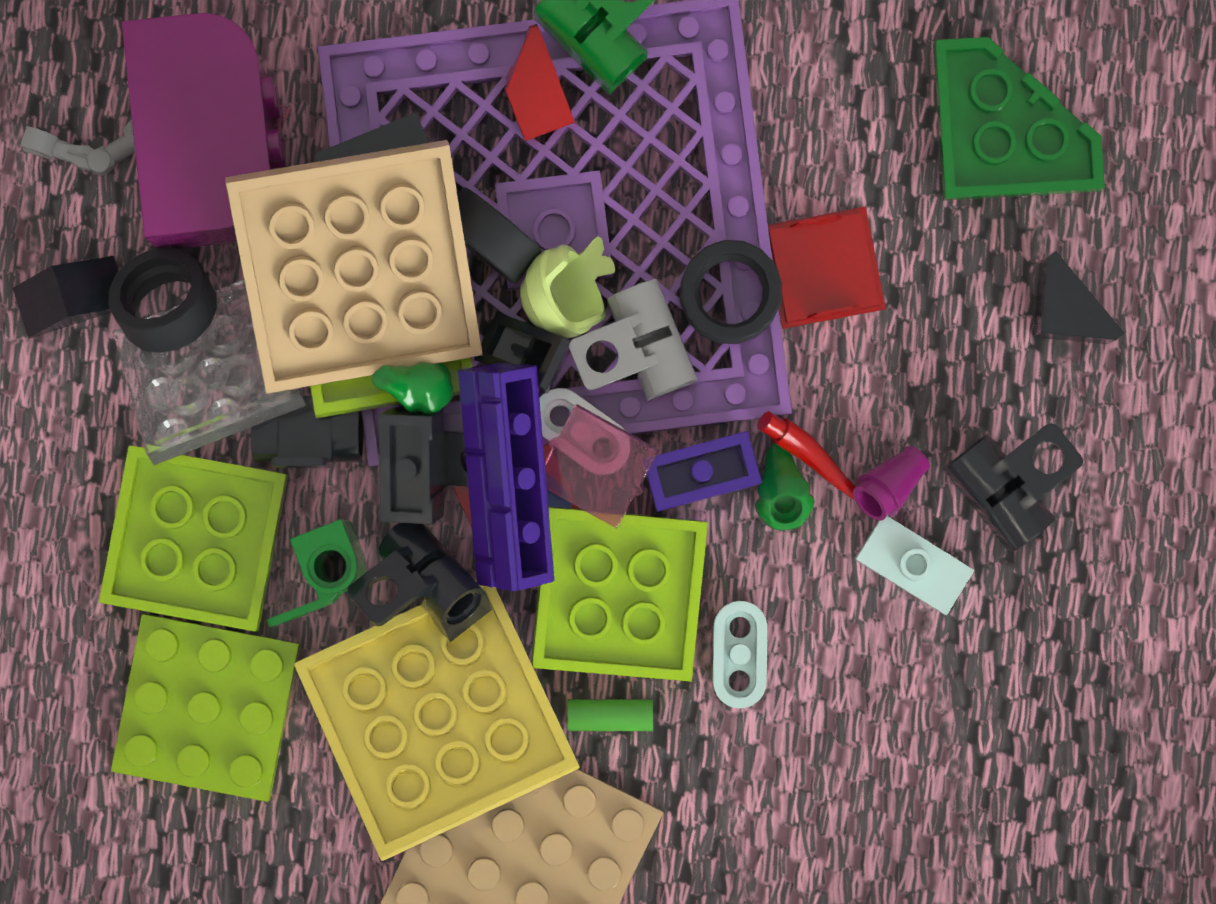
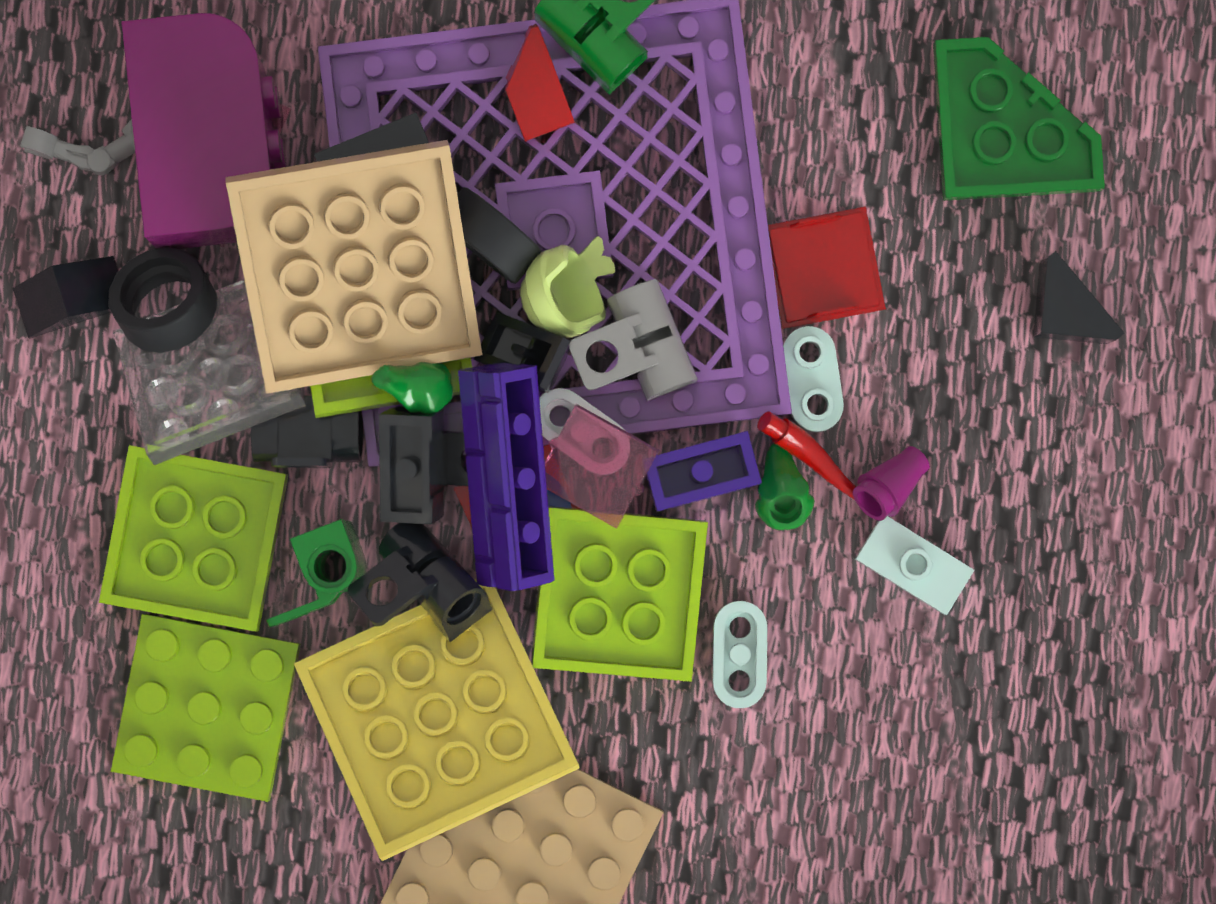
(610, 715): bright green hinge -> none
(730, 251): black tyre -> none
(813, 378): none -> light aqua plate
(1009, 487): black piece -> none

